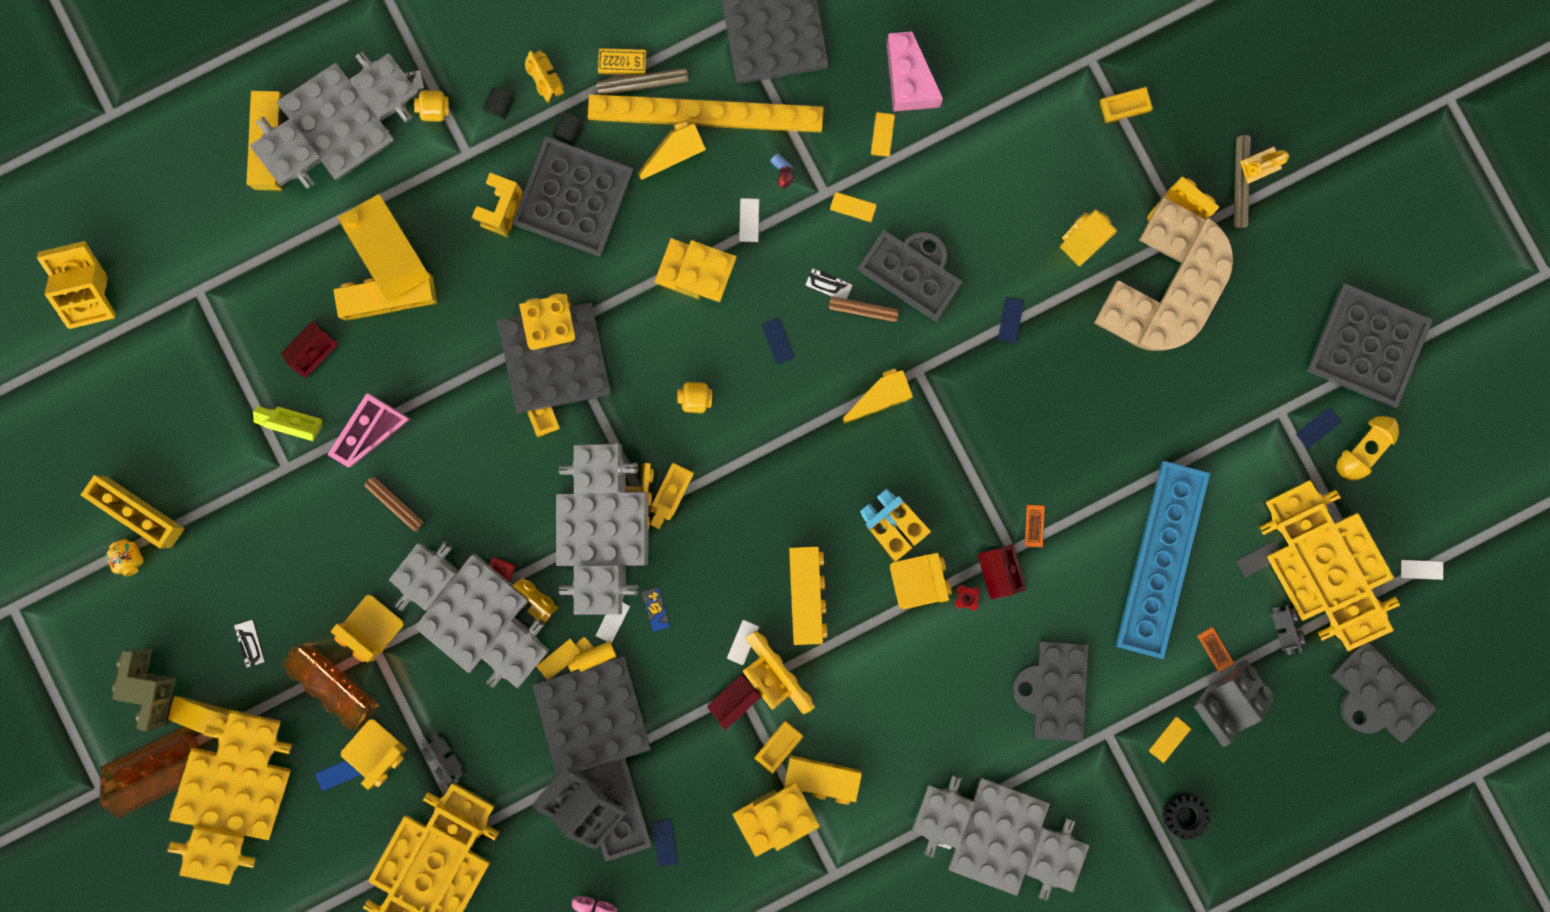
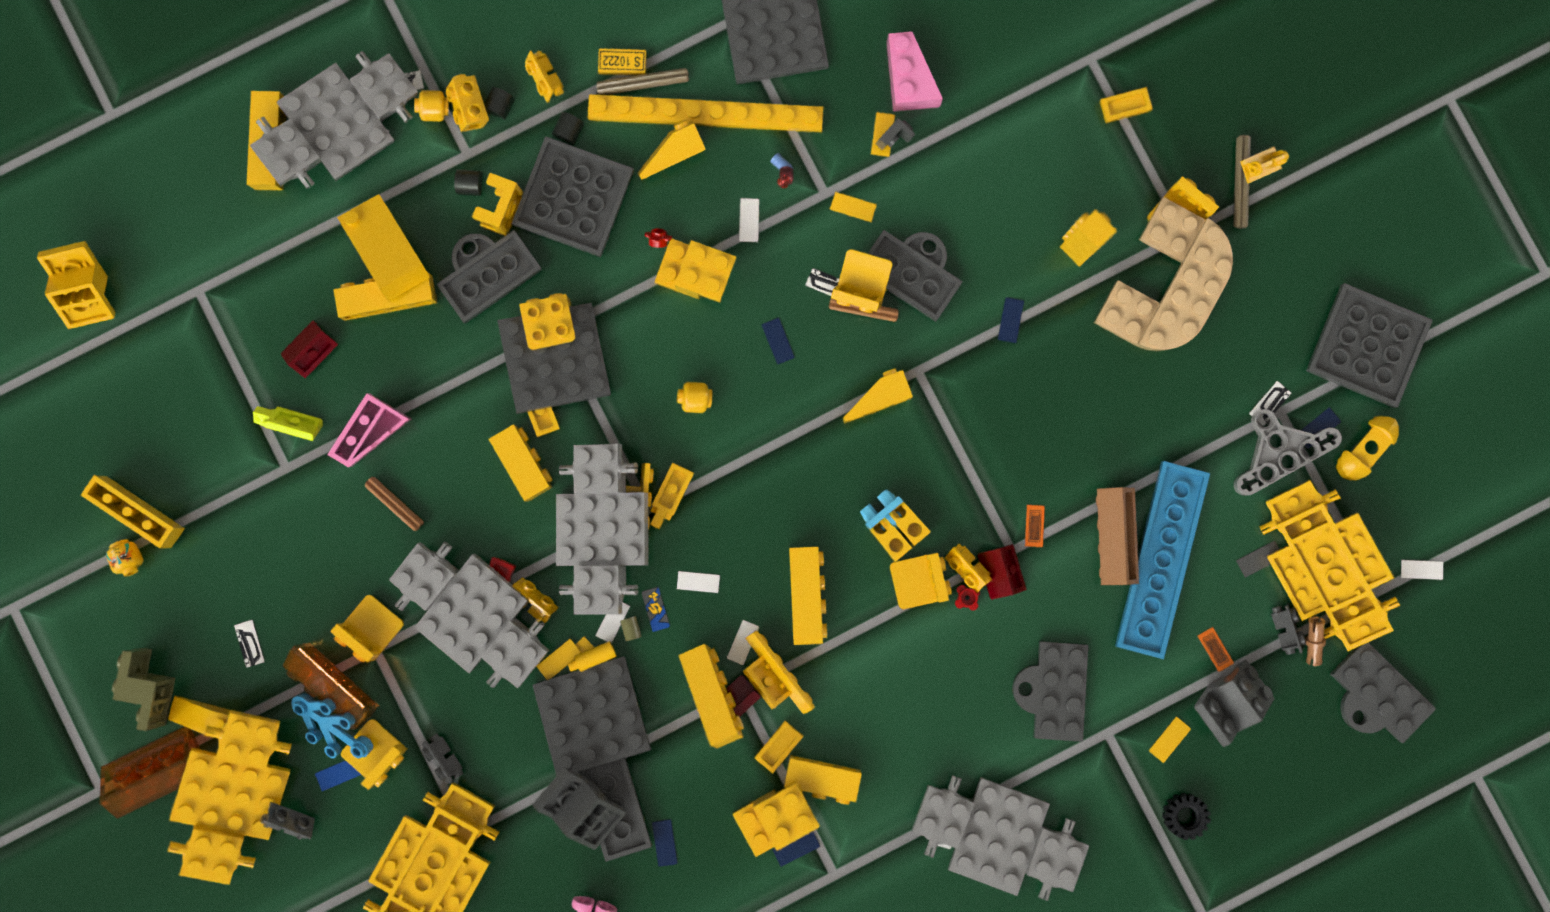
(290, 821): none -> dark grey hinge
(307, 708): none -> dark azure plant
(467, 103): none -> yellow brick
(468, 182): none -> pearl dark grey brick
(486, 273): none -> dark grey plate
(521, 462): none -> yellow brick
(630, 628): none -> olive hinge
(658, 237): none -> red plate
(698, 582): none -> white sticker
(710, 695): none -> yellow brick
(796, 849): none -> dark blue sticker
(862, 281): none -> yellow bracket
(897, 129): none -> dark grey bracket
(974, 576): none -> yellow hinge
(1117, 536): none -> medium nougat brick
(1272, 401): none -> sticker
(1291, 445): none -> light grey beam
(1315, 641): none -> medium nougat pin

